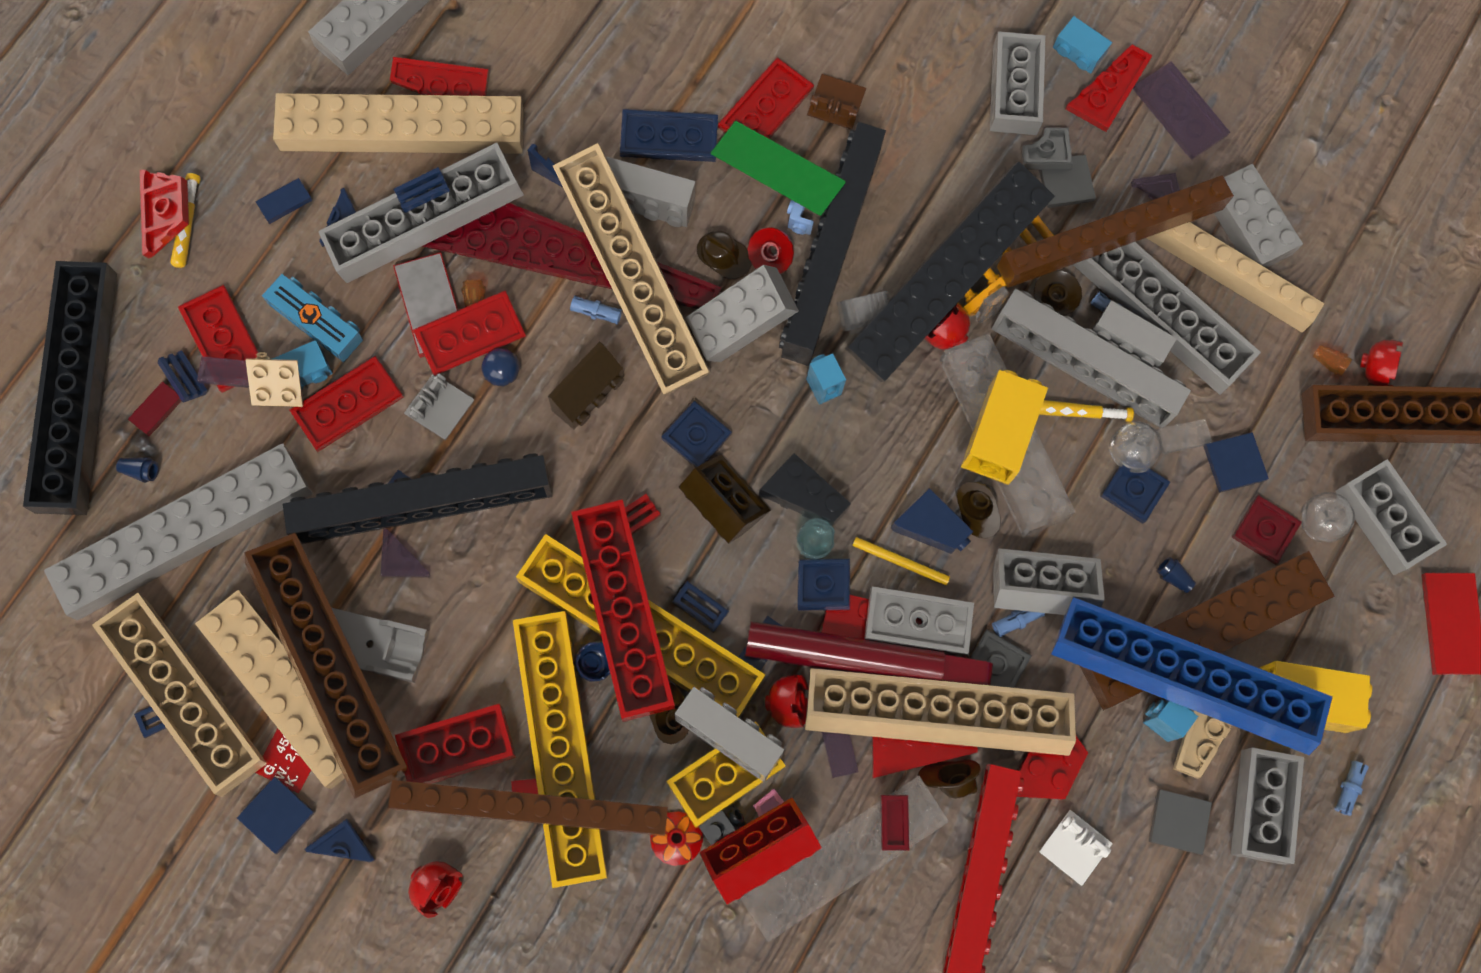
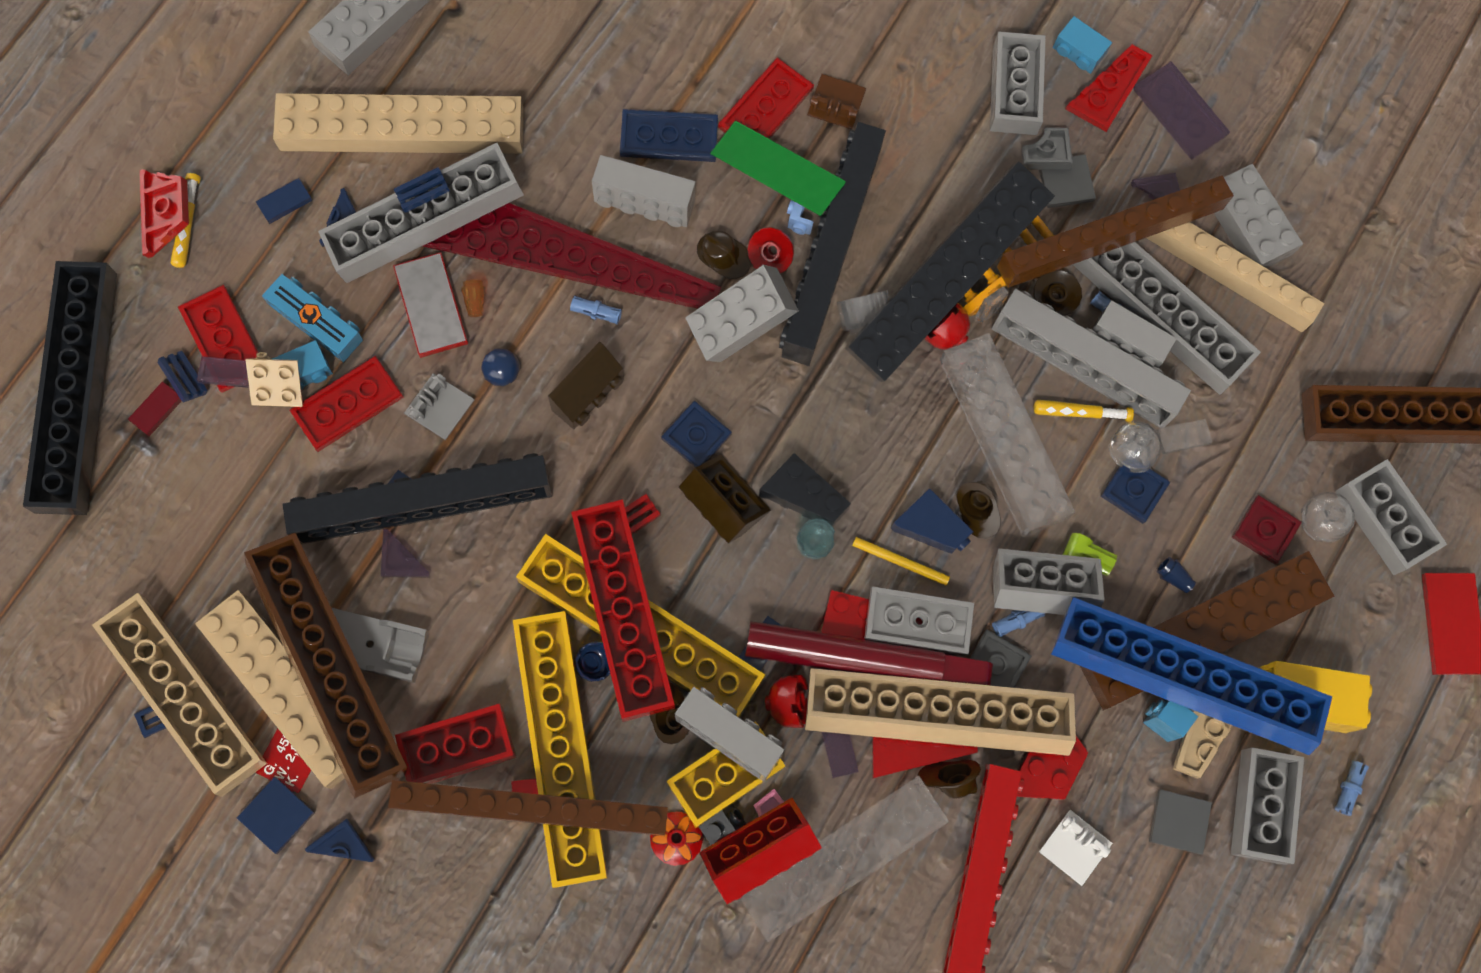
(138, 468): dark blue cone -> none
(176, 532): light grey brick -> none
(433, 887): red cylinder -> none
(439, 78): red wing -> none
(469, 333): red tile -> none
(542, 166): dark blue tile -> none
(631, 269): tan brick -> none
(682, 594): dark blue tile -> none
(824, 584): dark blue tile -> none
(825, 378): dark azure brick -> none
(894, 822): dark red tile -> none
(1004, 426): yellow brick -> none
(1083, 546): none -> lime piece
(1236, 462): dark blue tile -> none
(1332, 359): clear orange cone -> none
(1382, 362): red cylinder -> none

